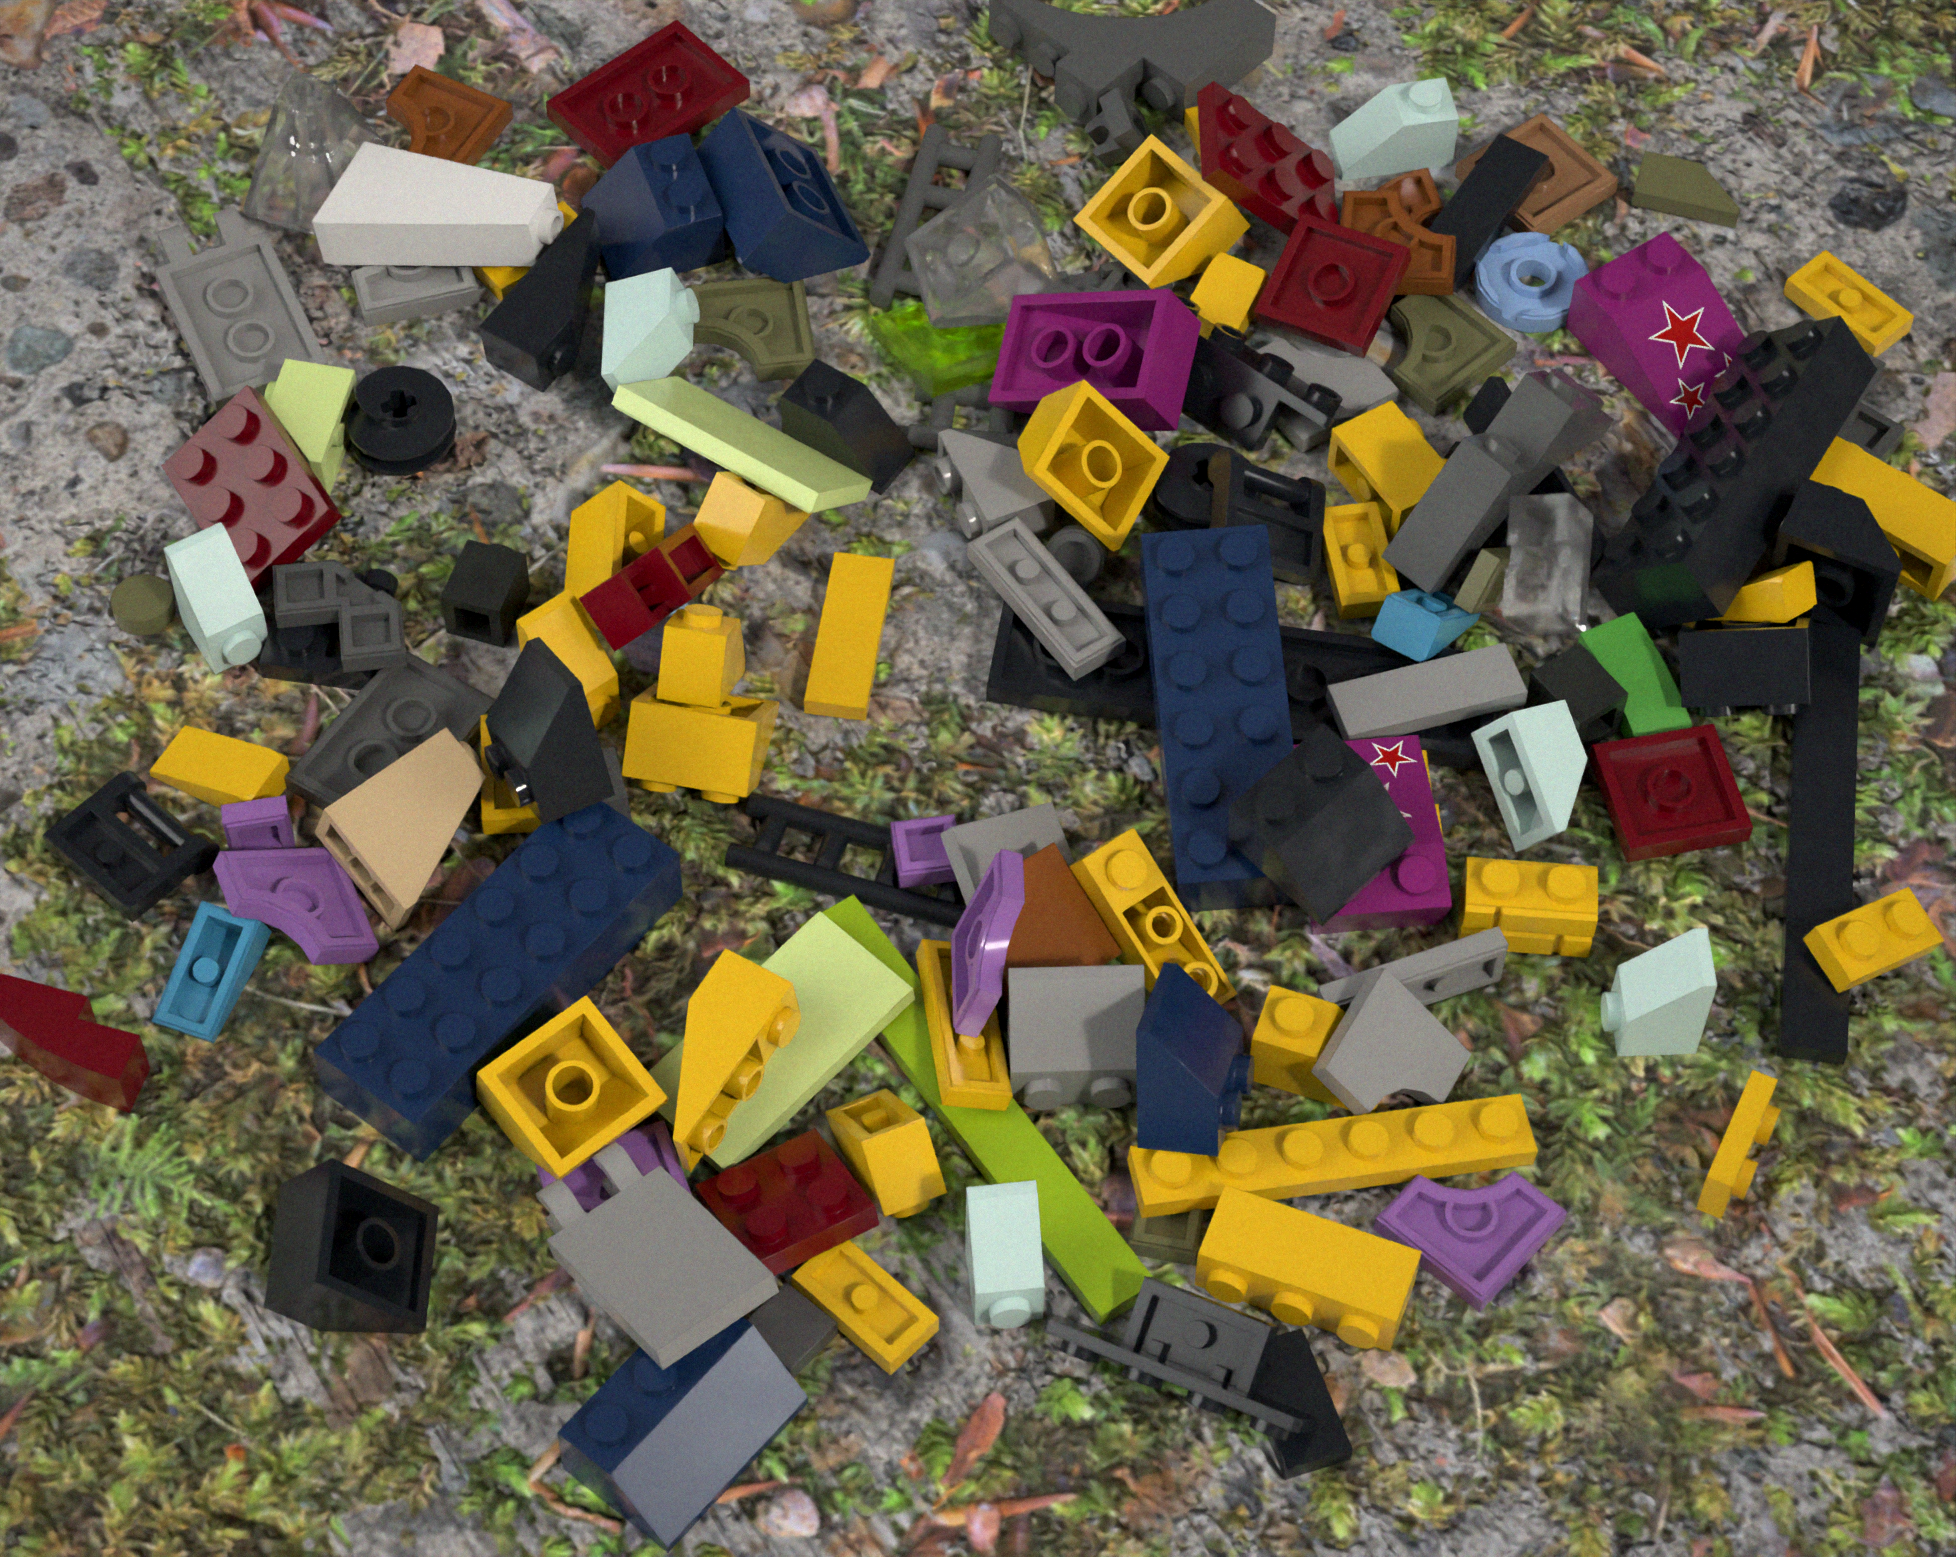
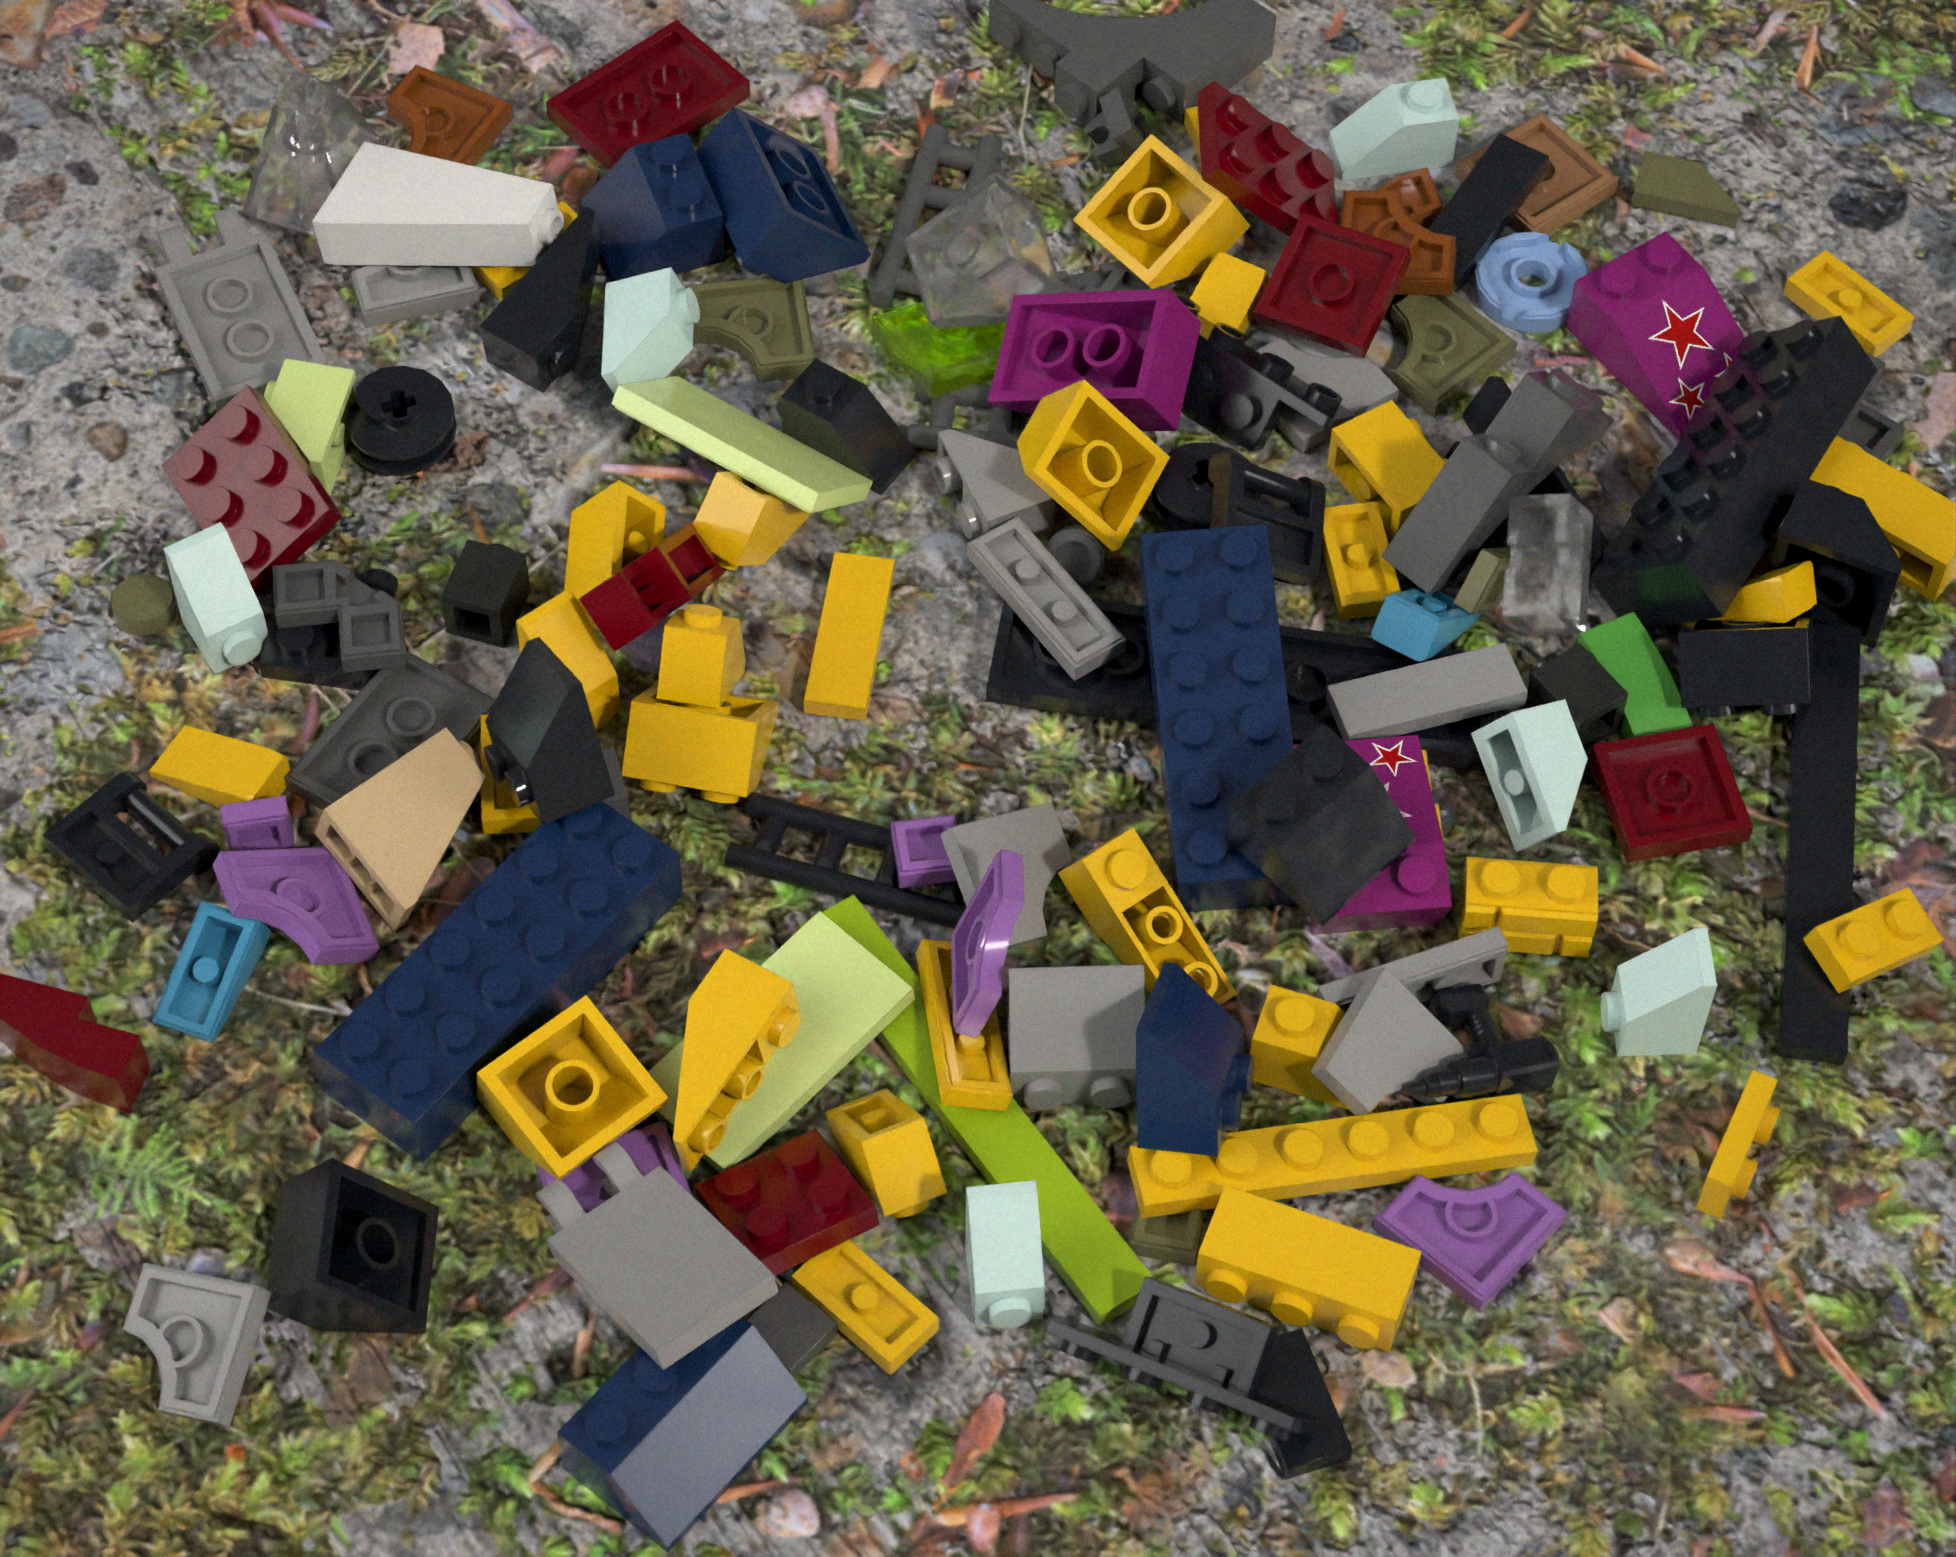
(201, 1338): none -> light grey tile
(1056, 921): dark orange tile -> none
(1492, 1065): none -> black piece

